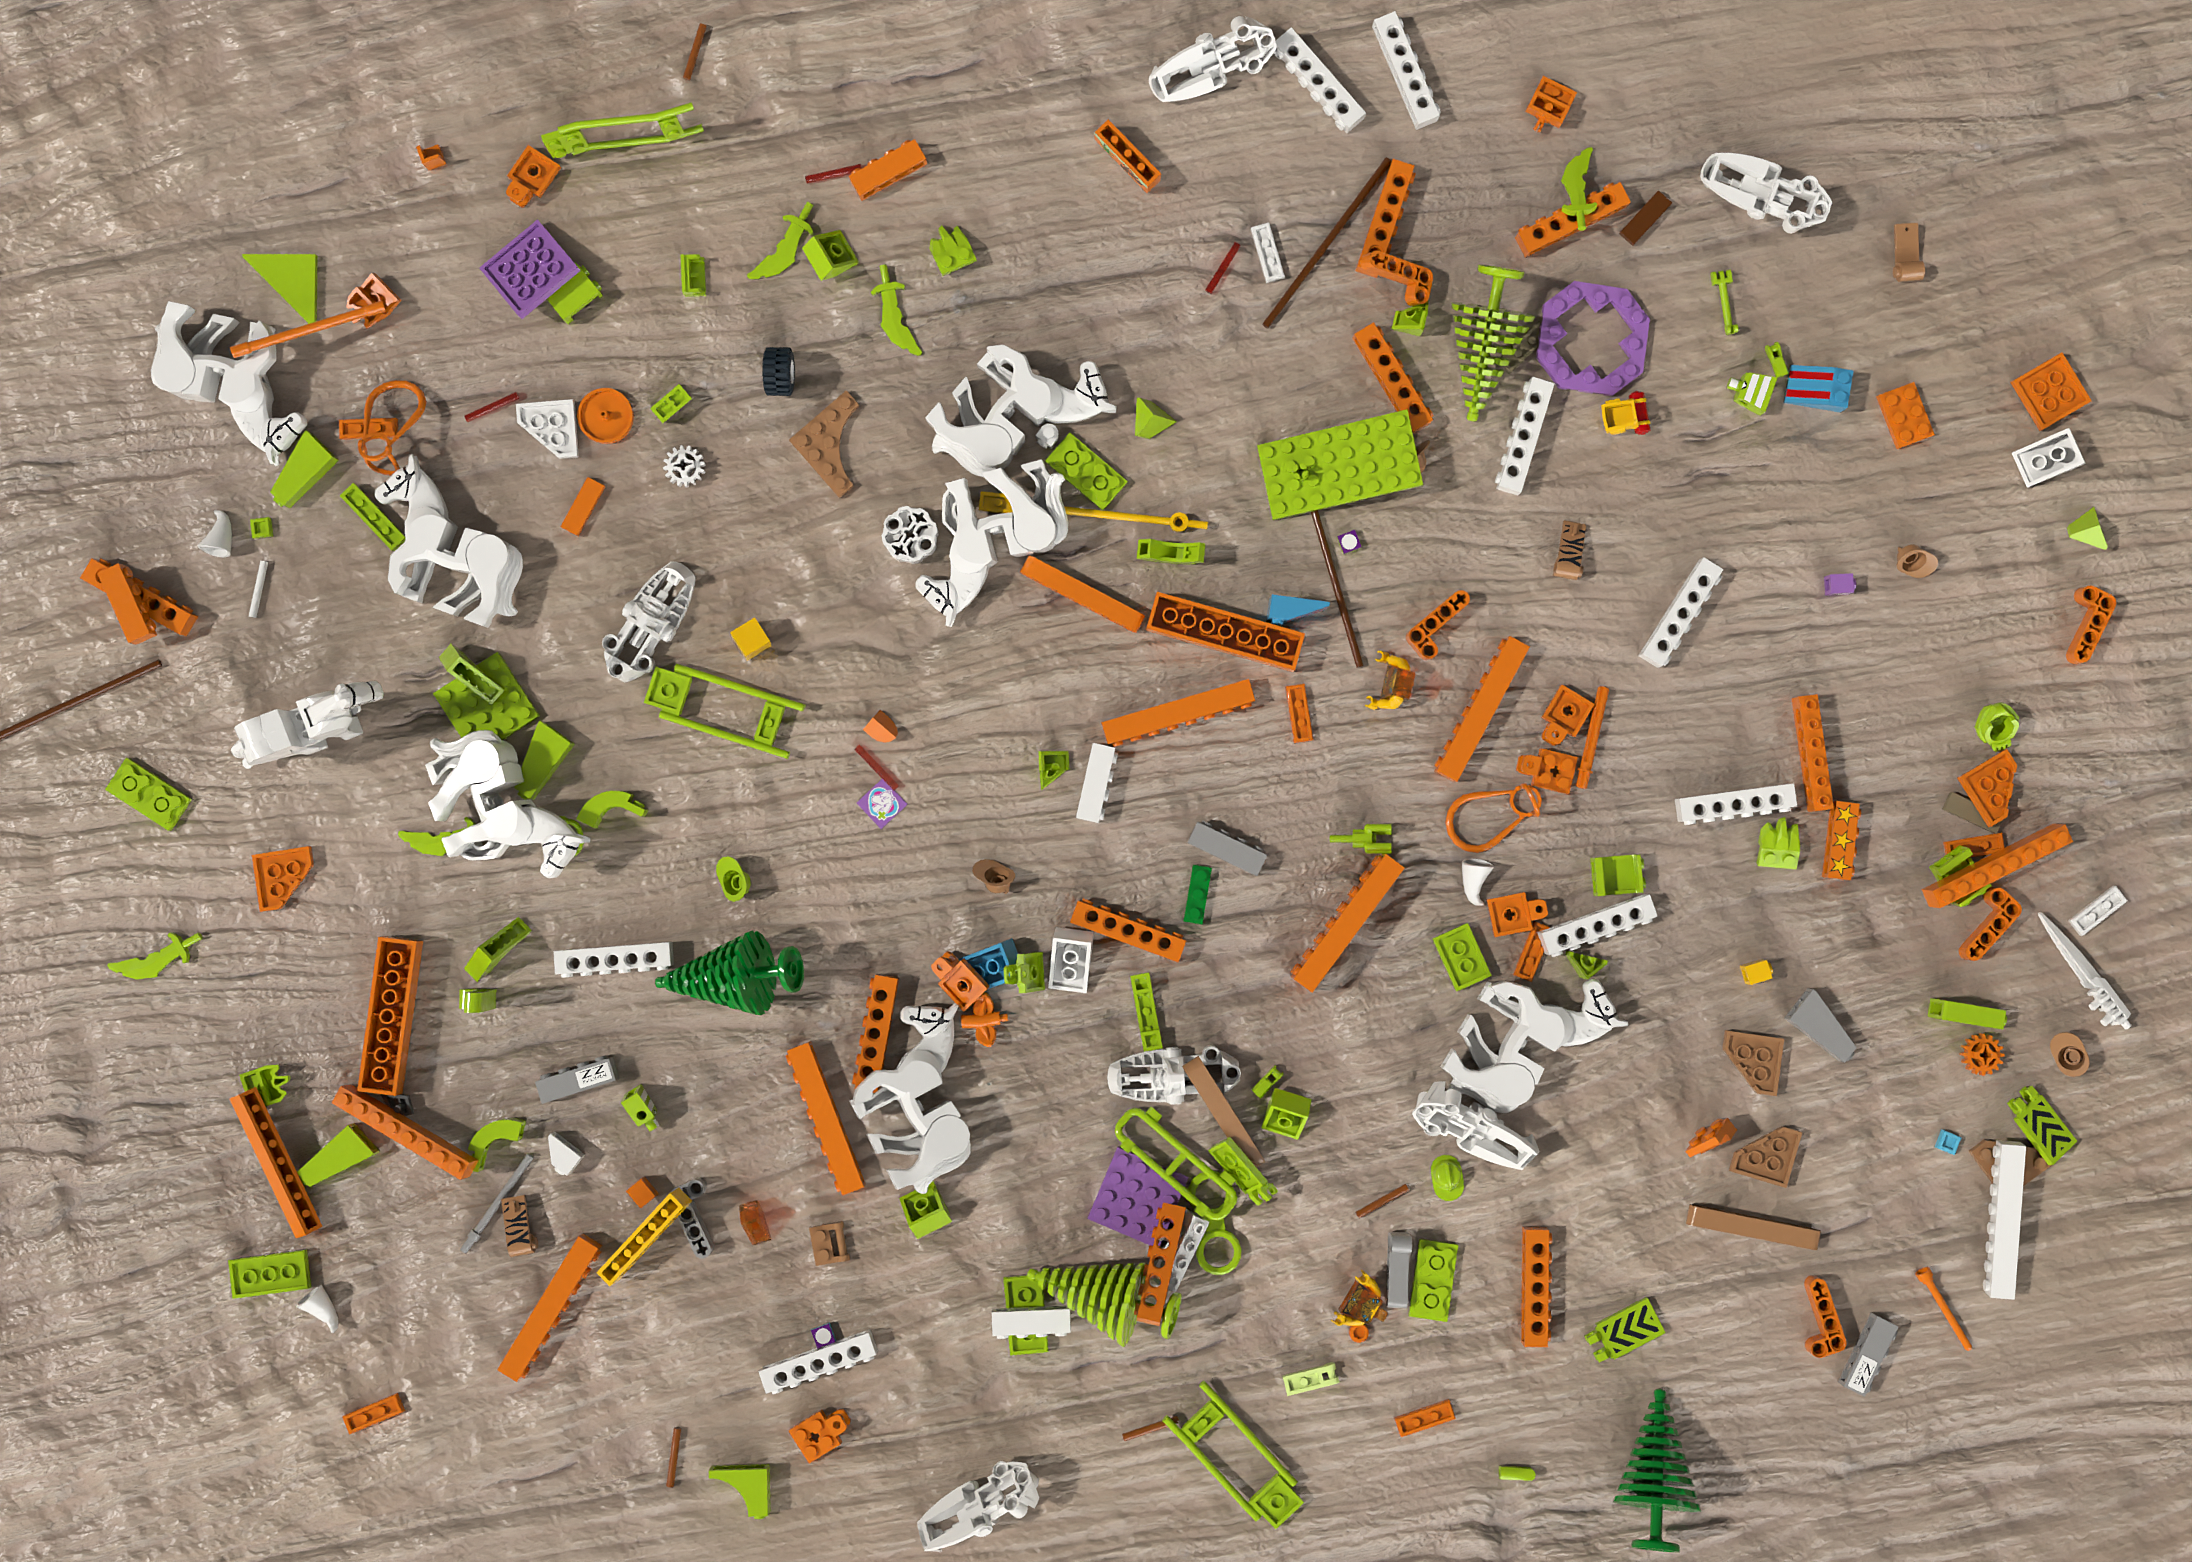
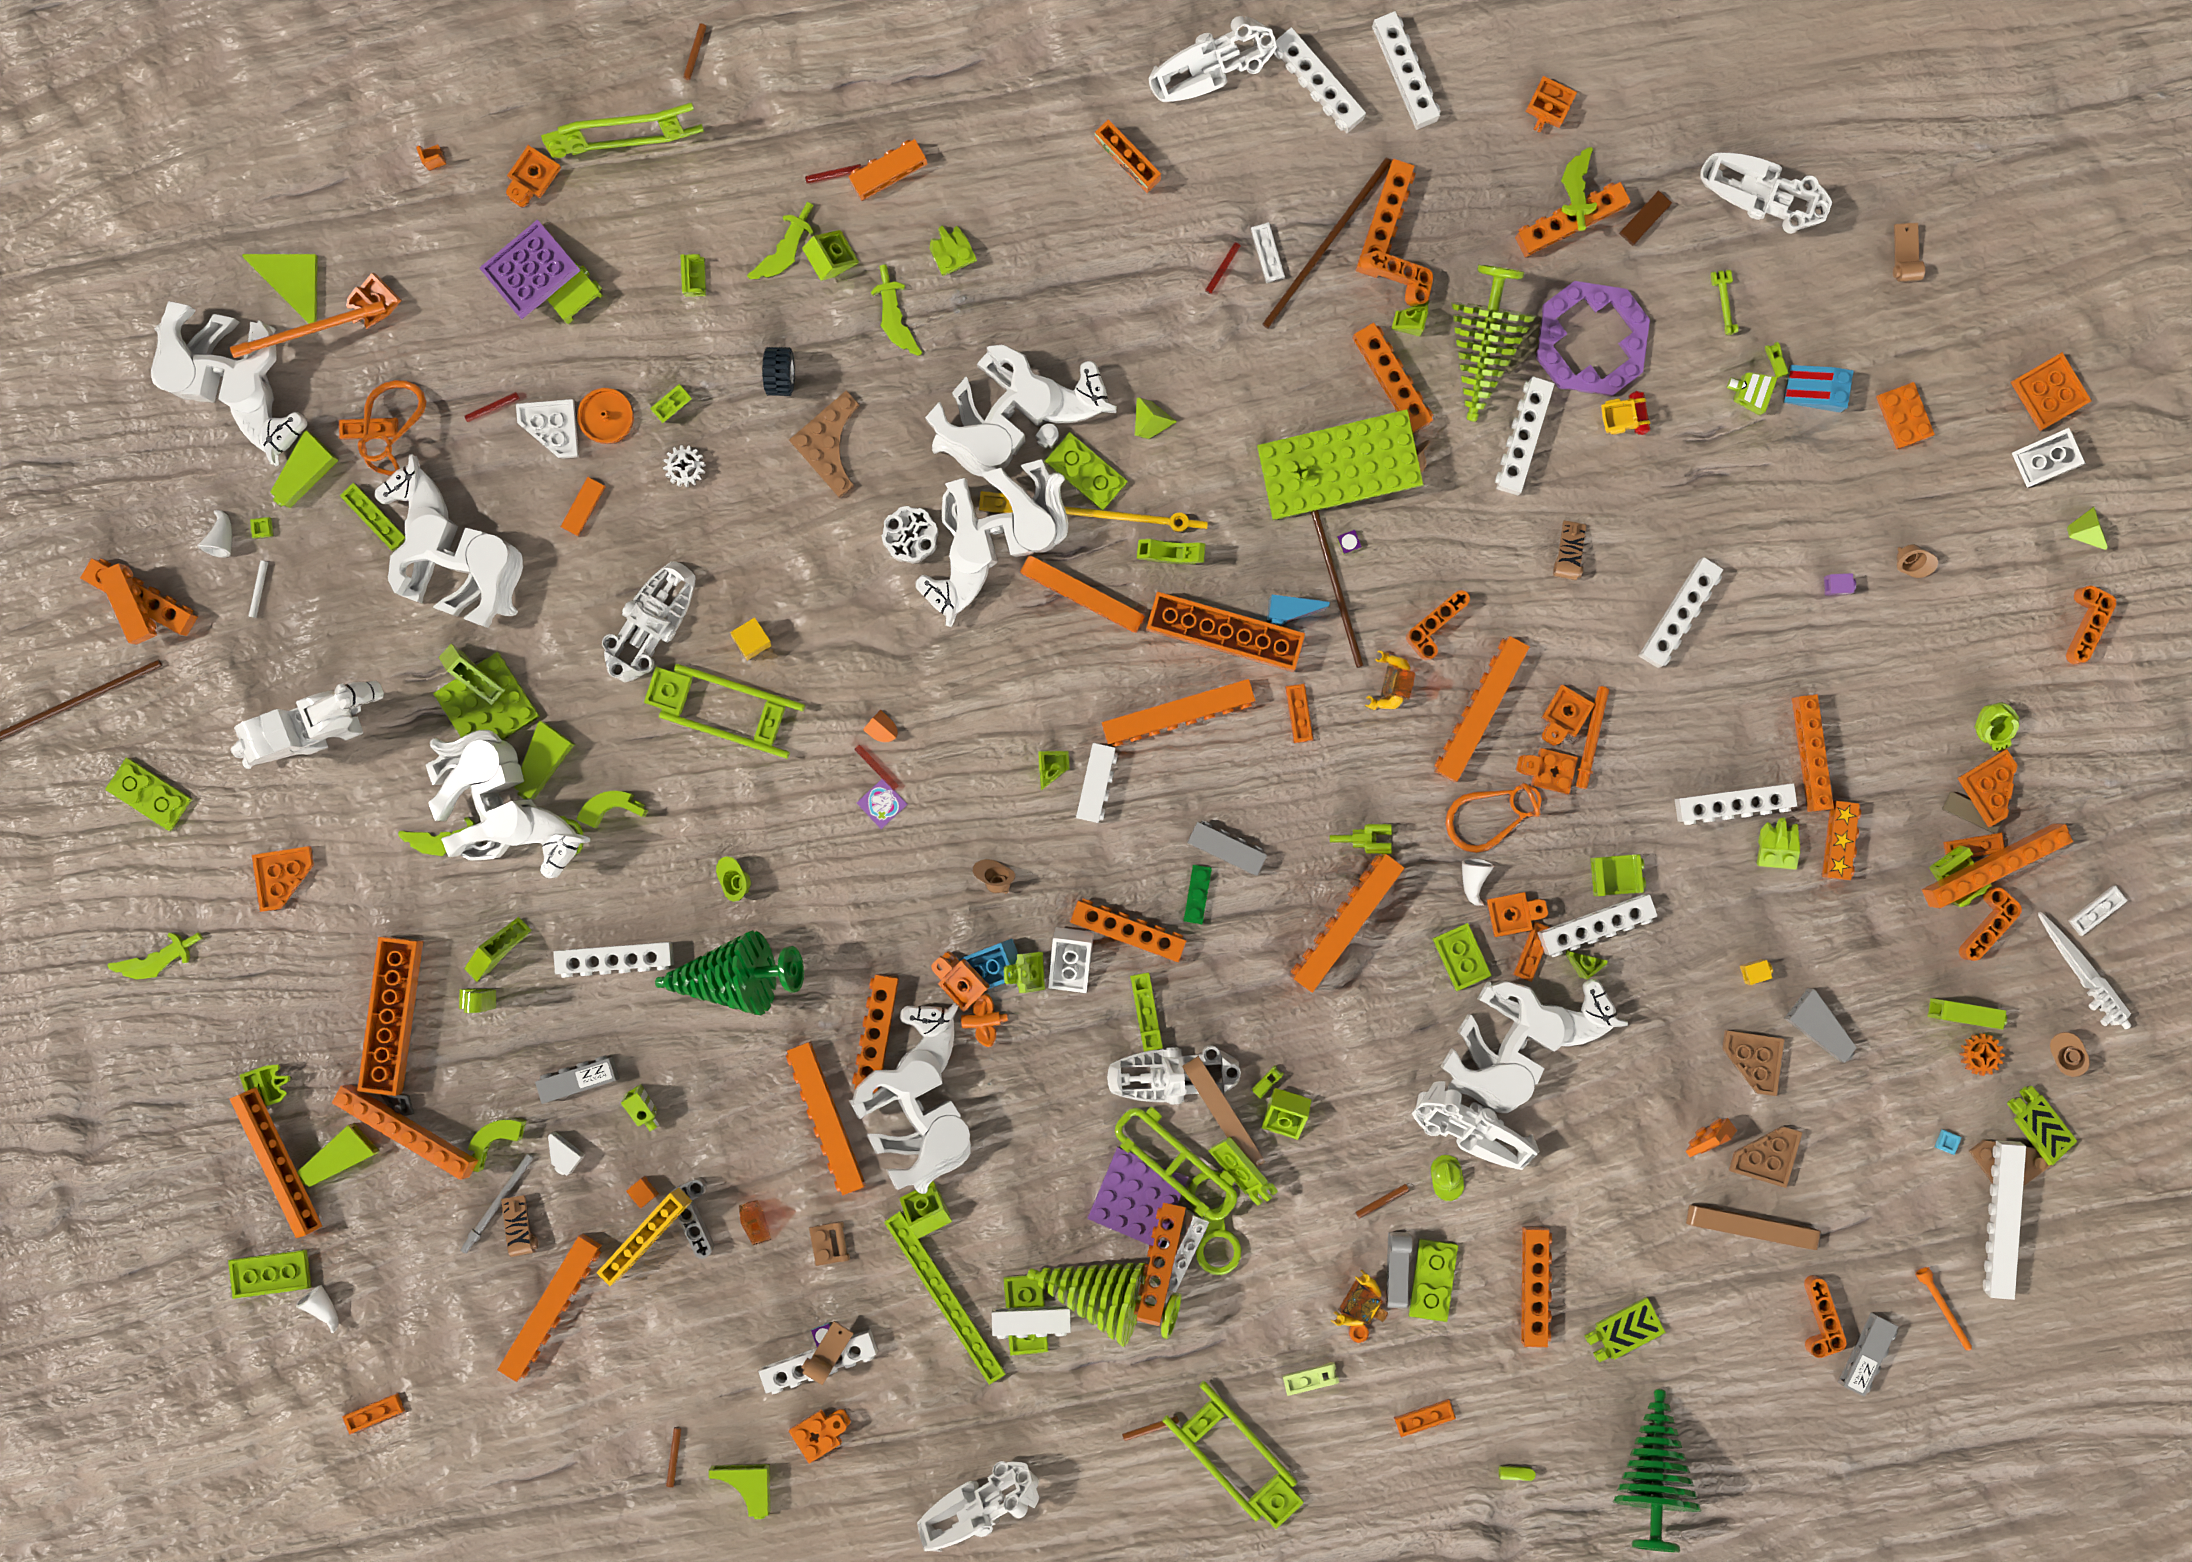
(827, 1353): none -> medium nougat door
(945, 1298): none -> lime plate

